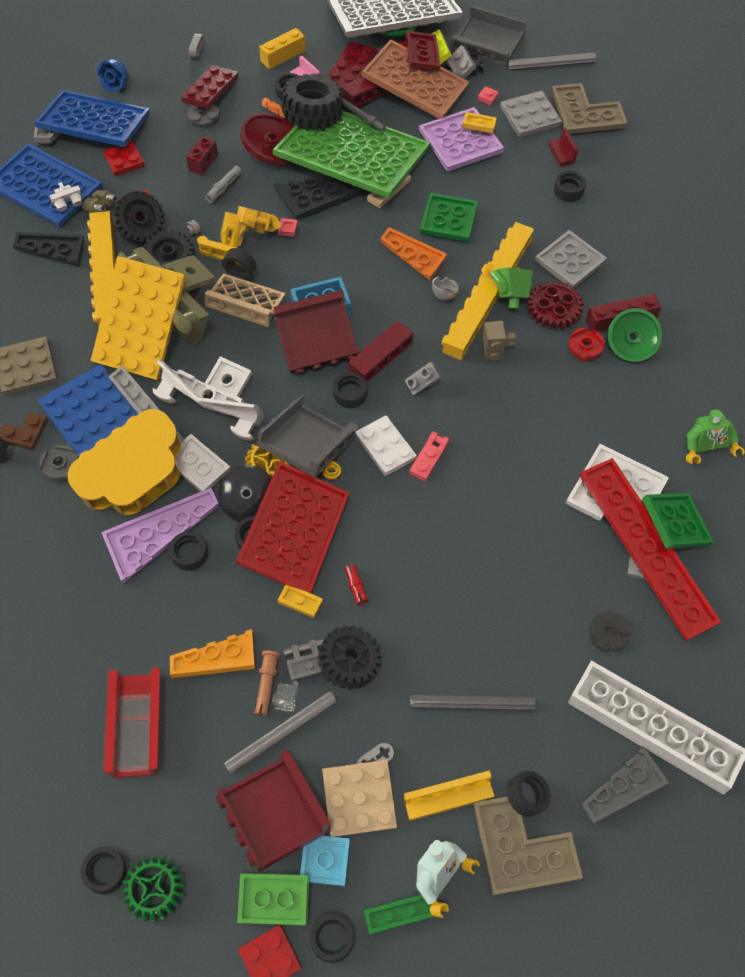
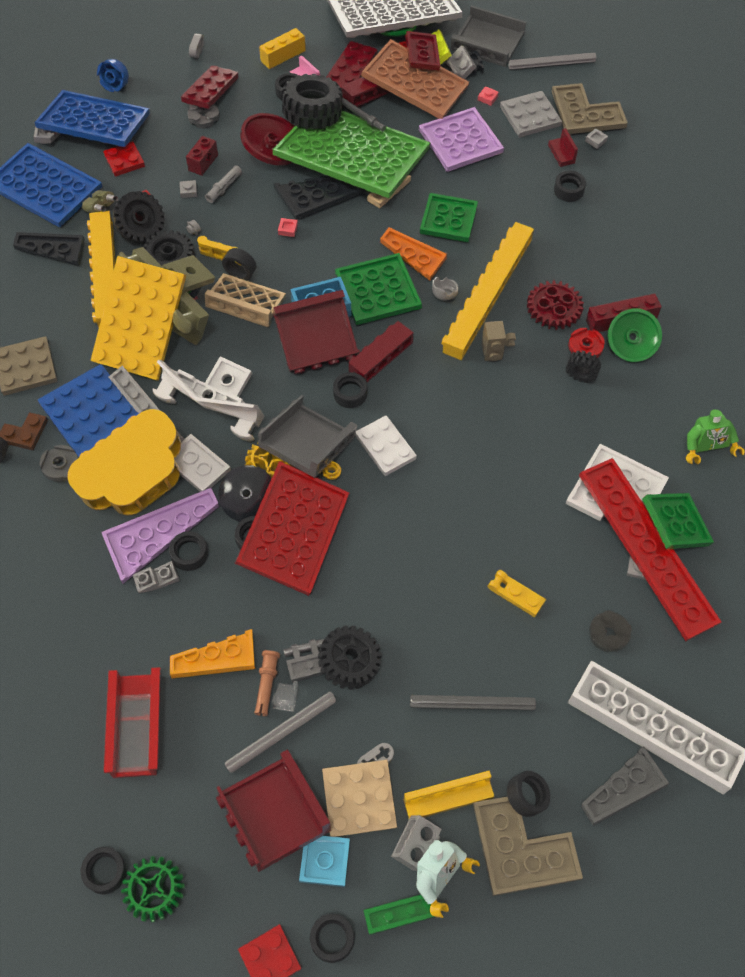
(66, 194): white hips -> none
(153, 579): none -> light grey slope
(188, 189): none -> light grey plate
(246, 220): yellow piece -> none
(273, 106): orange axle -> none
(273, 899): bright green plate -> none
(300, 601): yellow plate -> none
(356, 584): red pin -> none
(379, 288): none -> green plate
(412, 839): none -> light grey brick
(422, 378): light grey hips -> none
(429, 457): coral plate -> none
(479, 122): yellow plate -> none
(511, 283): bright green torso -> none
(516, 593): none -> yellow plate
(570, 259): light grey plate -> none
(583, 366): none -> black tyre
(596, 138): none -> light grey plate

